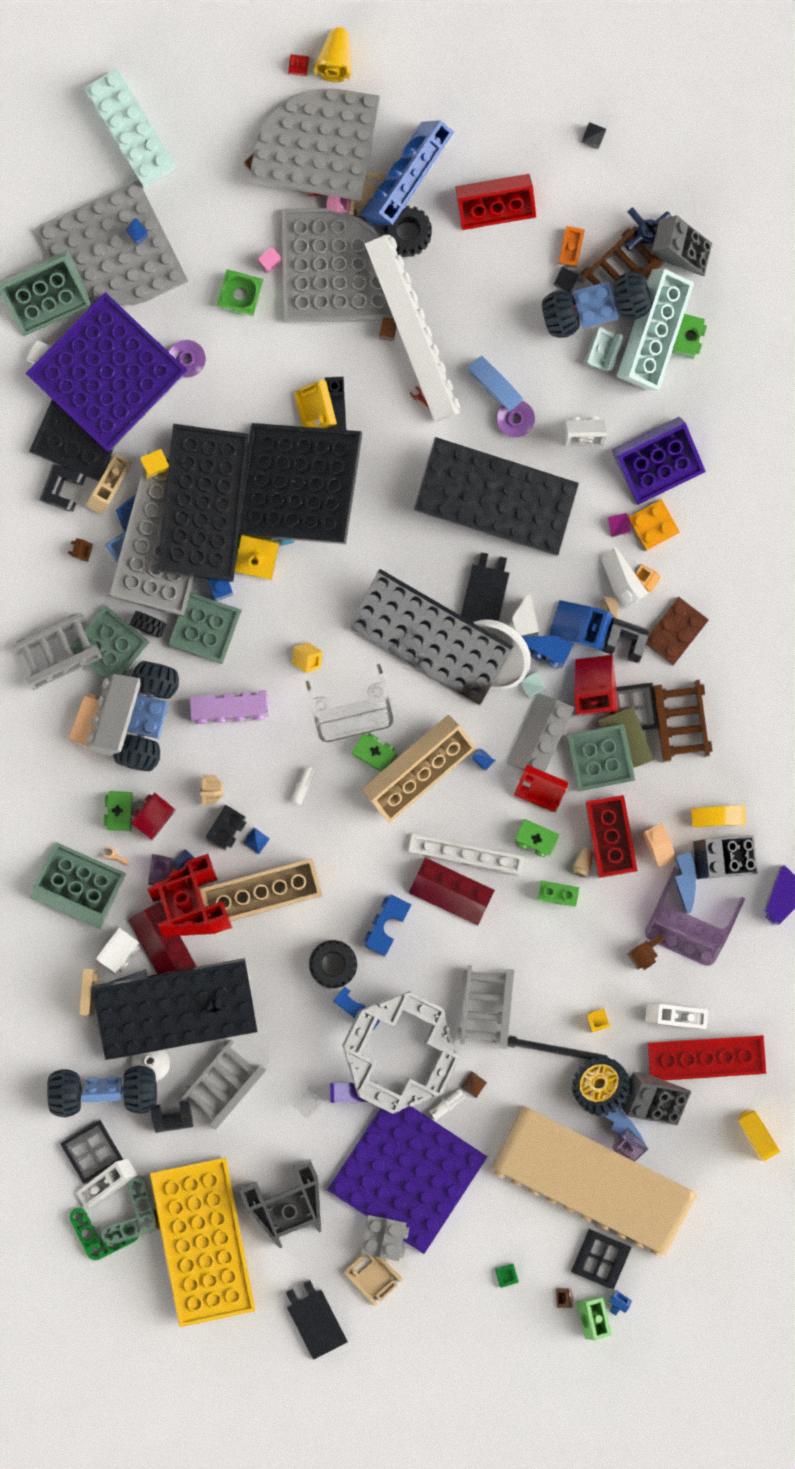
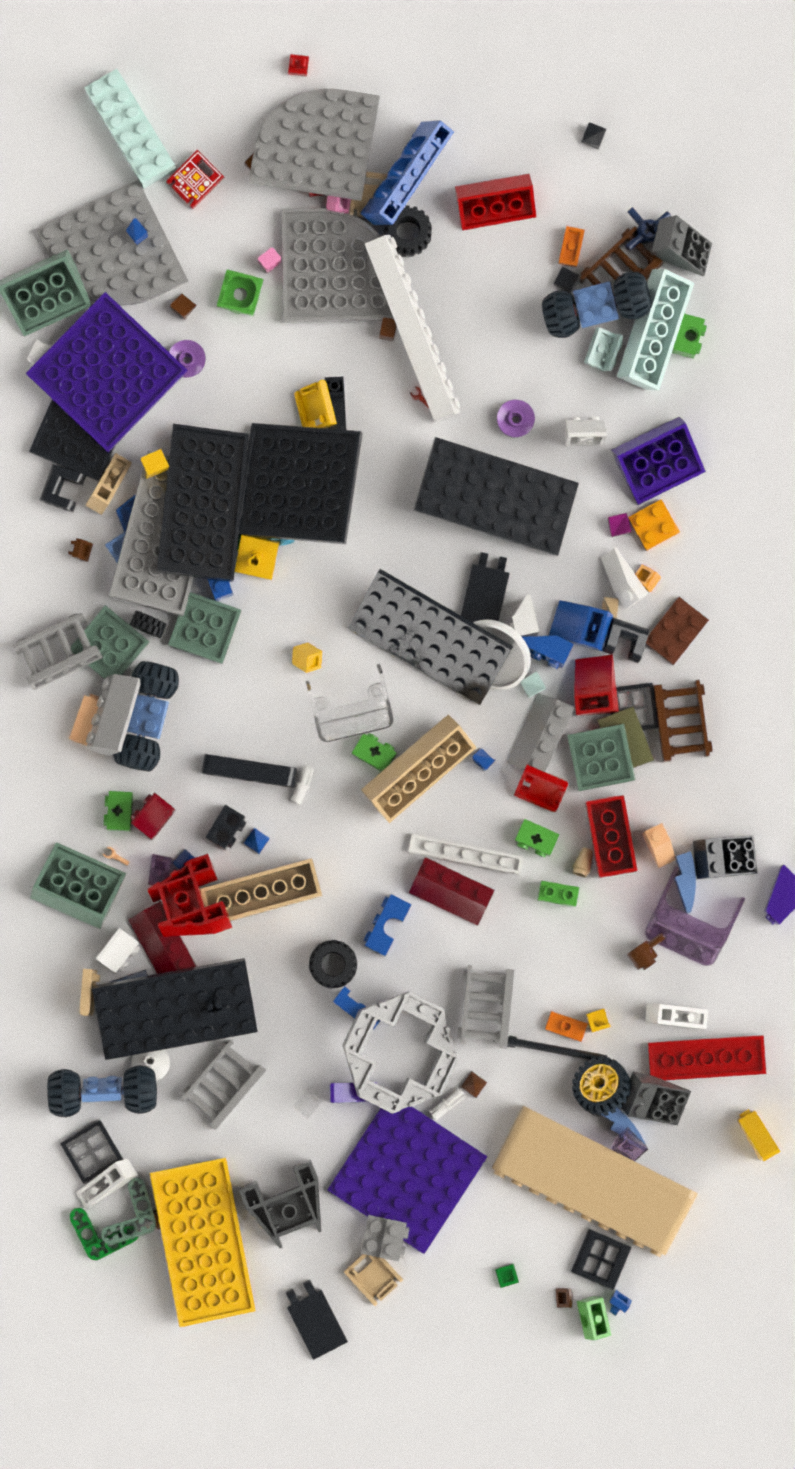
(172, 1121): black connector -> none
(183, 306): none -> reddish brown slope
(192, 181): none -> container
(211, 789): tan piece -> none
(229, 707): lavender wedge -> none
(249, 770): none -> black beam
(334, 58): yellow cone -> none
(495, 383): medium blue slope -> none
(566, 1026): none -> orange plate
(718, 816): yellow brick -> none

